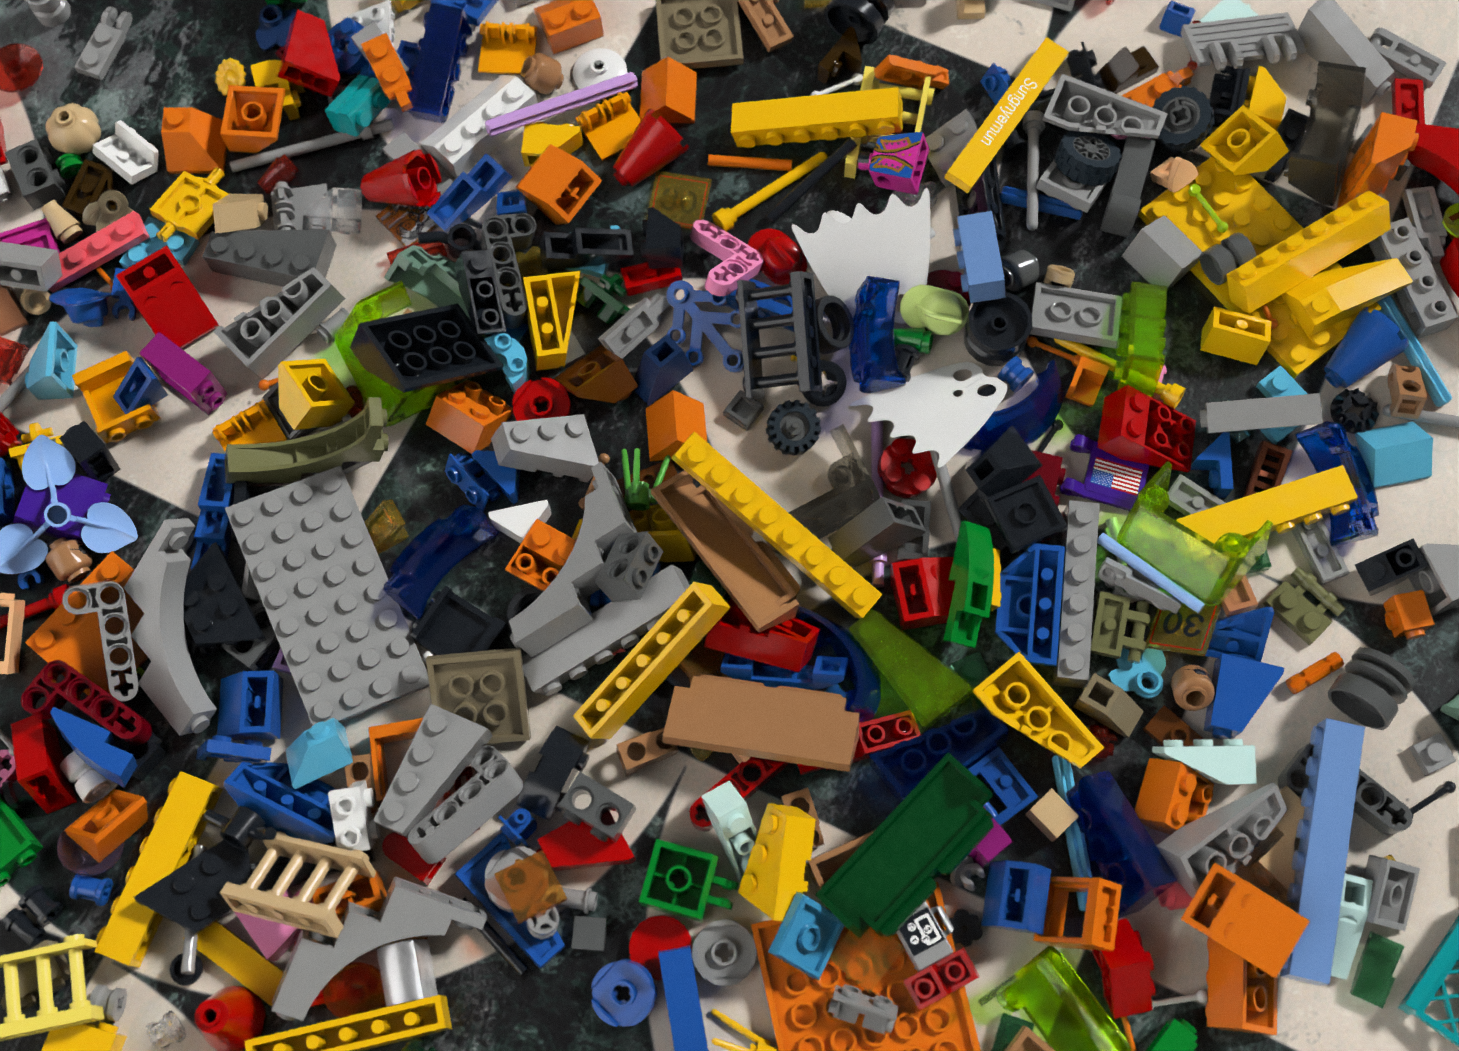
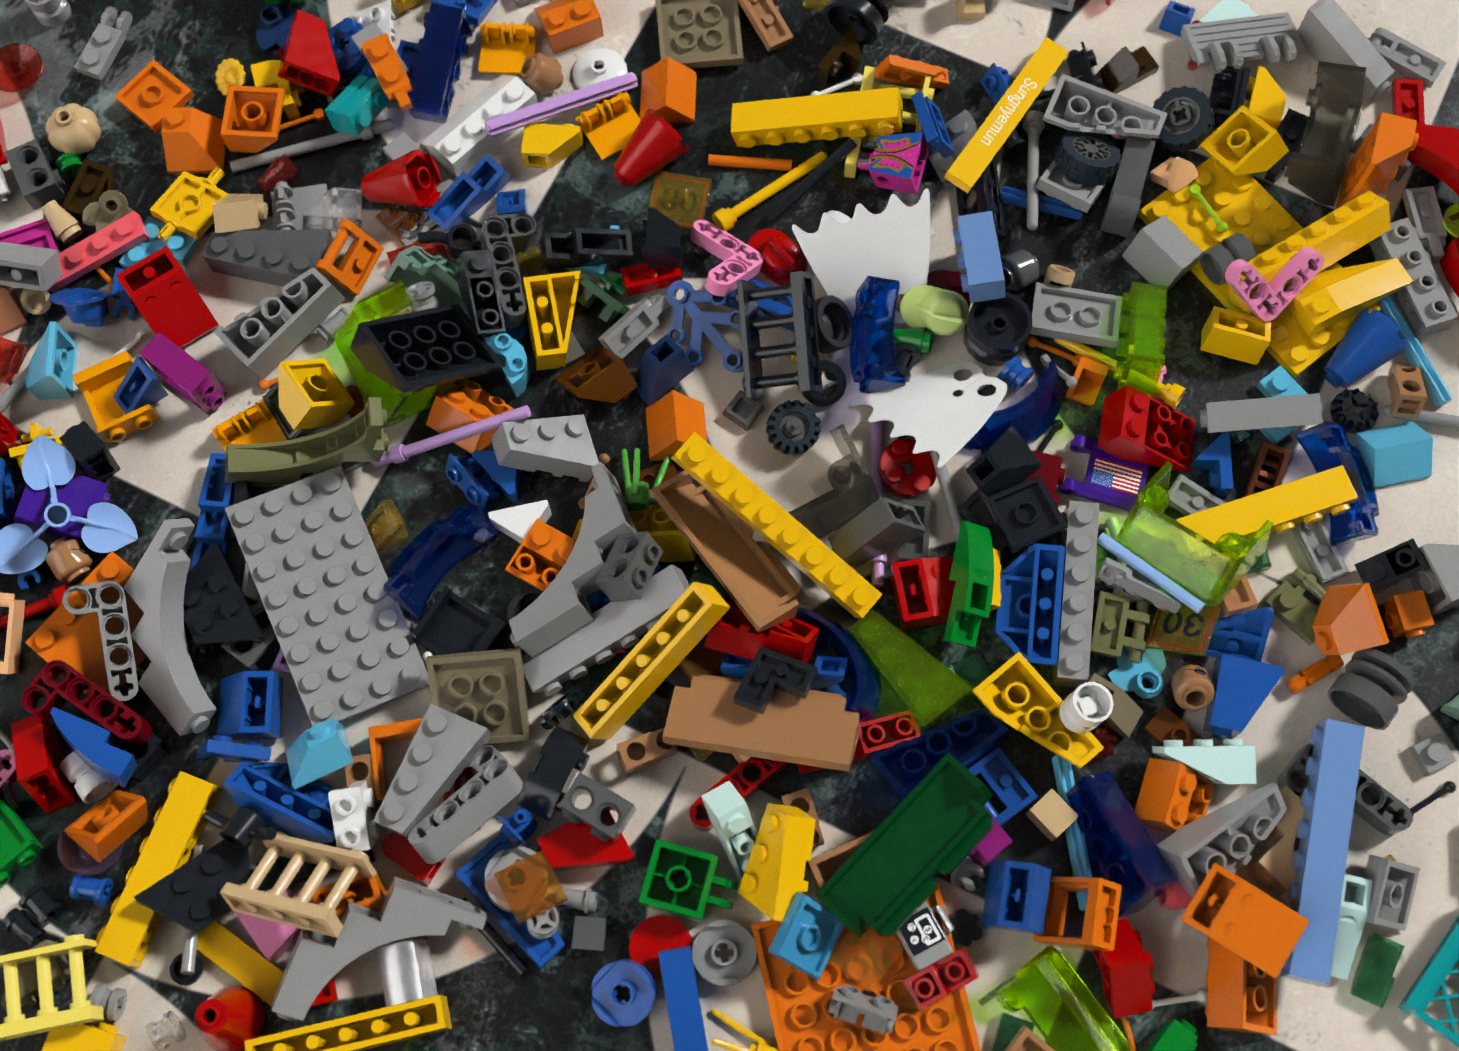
(128, 153): white bracket -> none
(141, 336): none -> white hinge
(151, 93): none -> orange plate
(318, 114): none -> orange hinge
(346, 1000): clear red dish -> none
(356, 263): none -> orange plate
(401, 453): none -> lavender bar
(422, 296): none -> light grey wheel
(540, 391): red plate -> none
(558, 184): orange slope -> none
(560, 710): none -> black gear
(773, 671): none -> black plate
(932, 125): none -> blue plate
(1071, 381): none -> light grey hinge
(1086, 707): none -> white wheel
(1152, 90): orange hinge -> none
(1306, 262): none -> bright pink beam
(1348, 620): none -> orange slope

